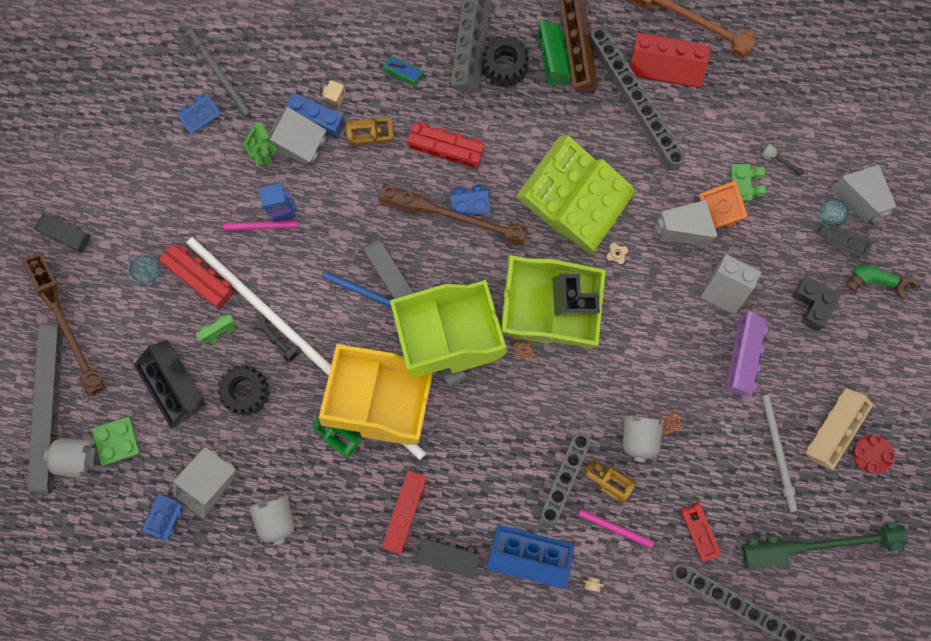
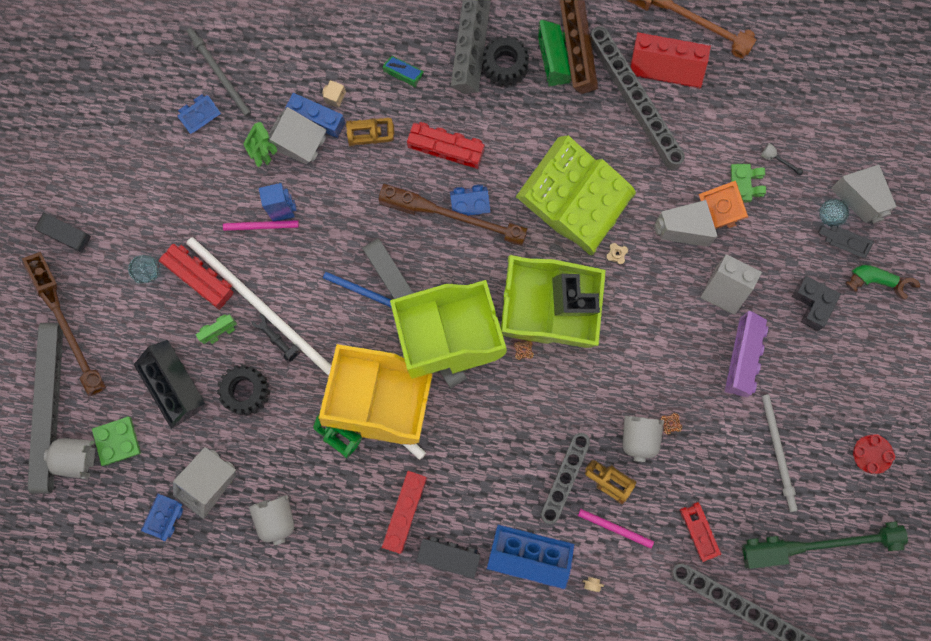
(839, 428): tan brick -> none

